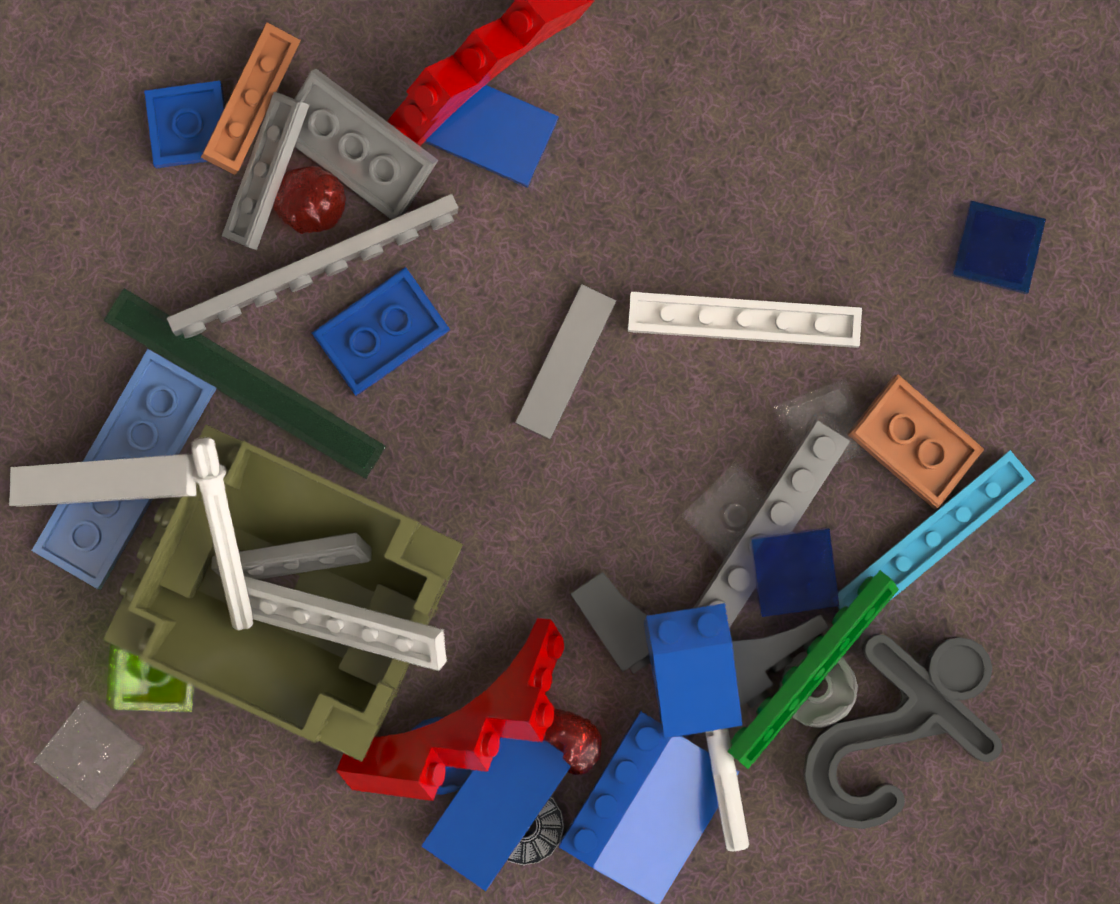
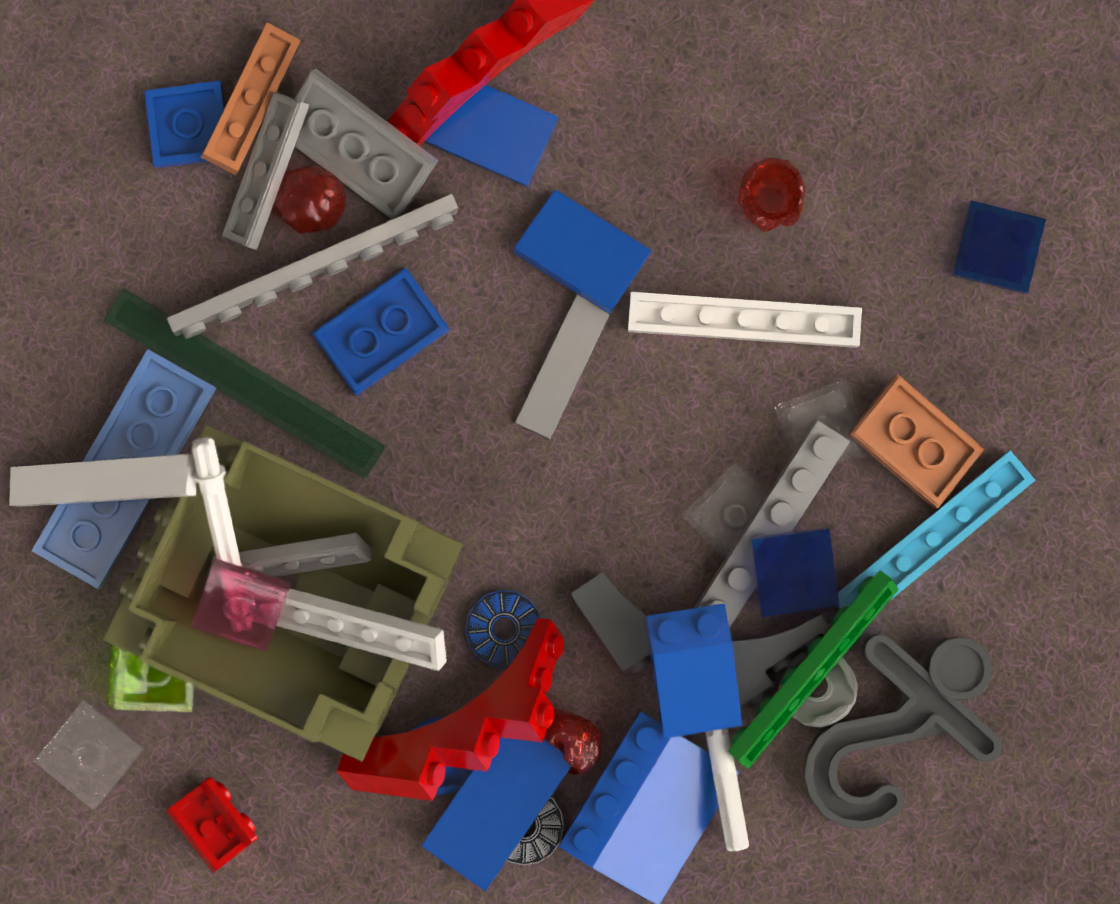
(212, 824): none -> red bracket
(240, 604): none -> clear pink tile
(482, 619): none -> tile
(582, 251): none -> blue tile
(772, 194): none -> clear red hair

